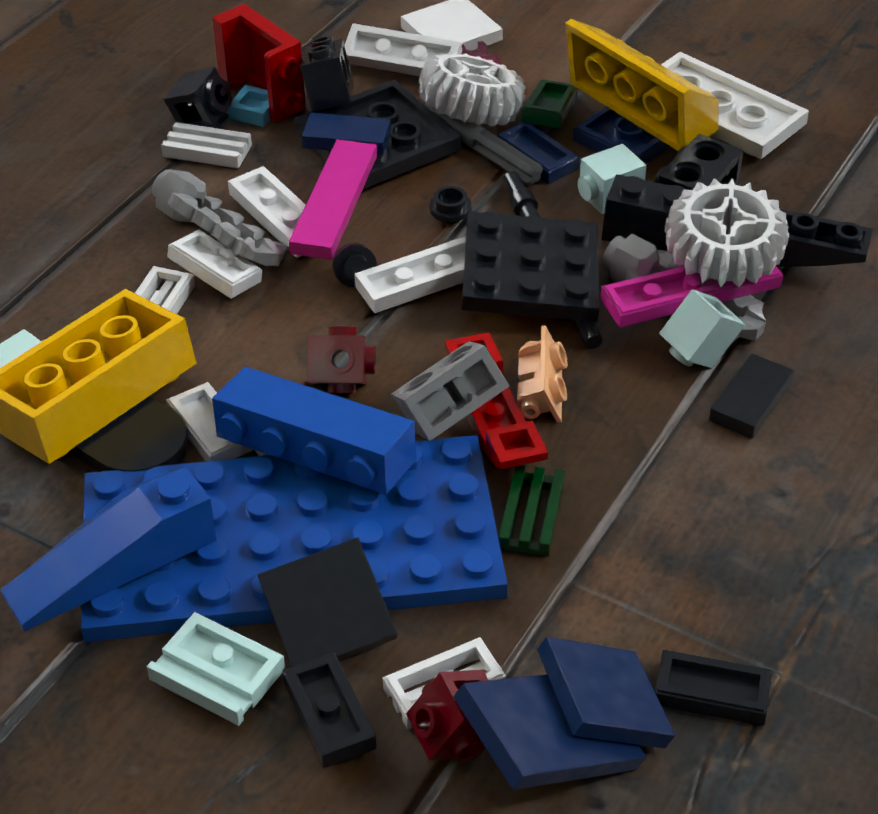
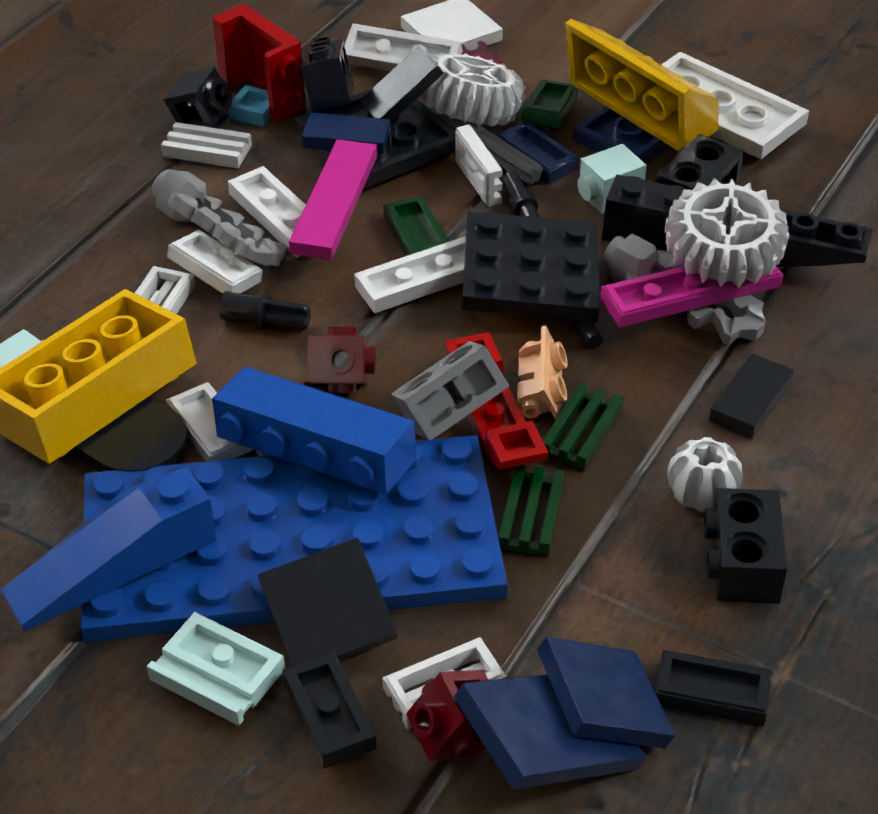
(264, 311): none -> black axle
(351, 260): black plate -> none
(402, 85): none -> tile
(413, 225): none -> dark green tile
(450, 204): black plate -> none
(478, 165): none -> white tile
(593, 403): none -> dark green tile
(701, 330): light aqua brick -> none
(702, 468): none -> white piece
(747, 545): none -> black brick

